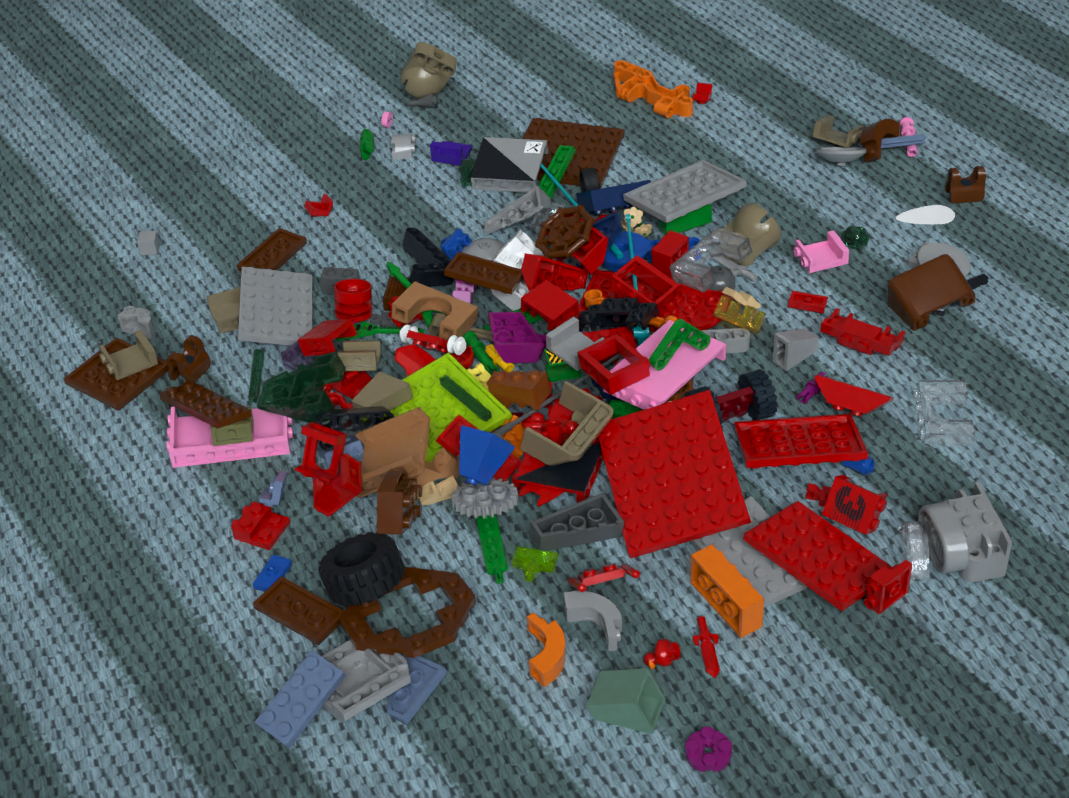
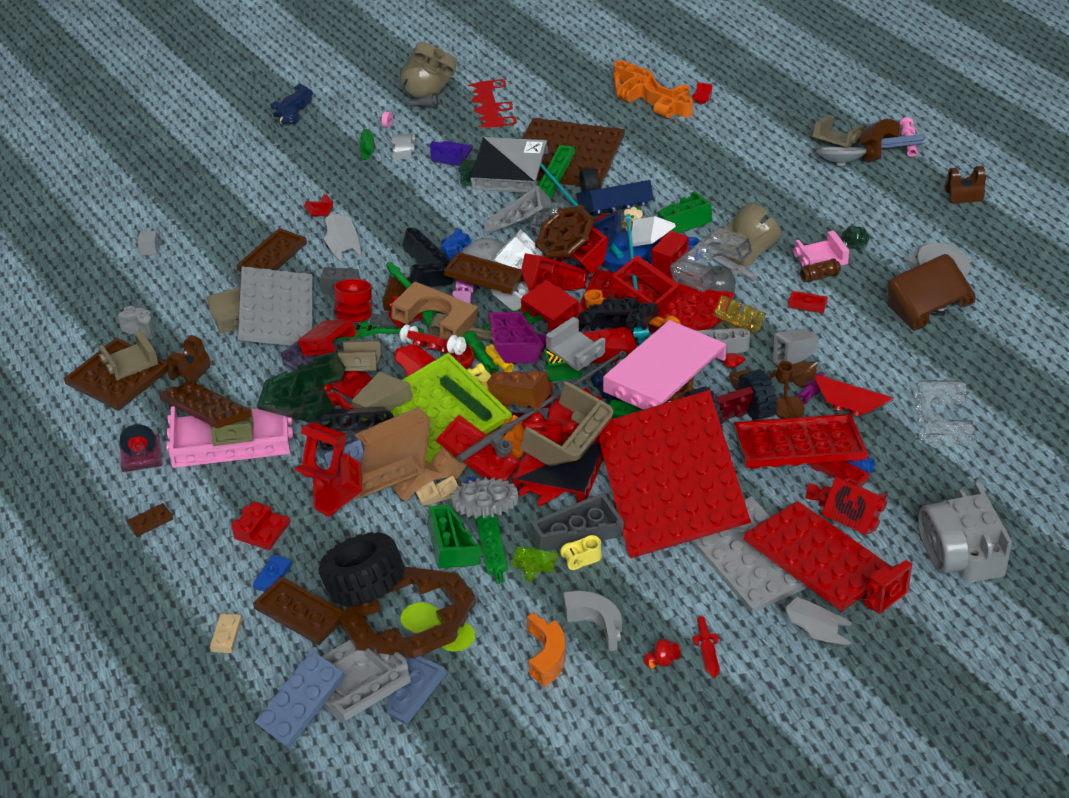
(139, 448): none -> plate
(149, 520): none -> reddish brown plate
(226, 633): none -> tan plate
(256, 375): clear green axle -> none
(273, 495): sand blue bracket -> none
(292, 104): none -> dark blue animal
(341, 235): none -> light grey shield
(397, 502): reddish brown piece -> none
(423, 616): none -> lime sticker
(450, 540): none -> green wedge
(481, 455): blue slope -> none
(490, 108): none -> red piece
(583, 552): none -> light yellow piece
(609, 572): red plate -> none
(620, 379): red window -> none
(627, 699): sand green slope -> none
(649, 230): none -> white slope
(662, 354): green beam -> none
(684, 191): light grey plate -> none
(708, 738): magenta plate -> none
(726, 590): orange brick -> none
(733, 360): none -> red rock
(741, 297): tan slope -> none
(799, 373): none -> reddish brown plant
(813, 272): none -> reddish brown piece
(817, 621): none -> light grey shield
(855, 474): none -> red plate
(861, 335): red bracket -> none
(915, 548): clear arch -> none
(928, 215): white sticker -> none
(976, 281): black axle -> none

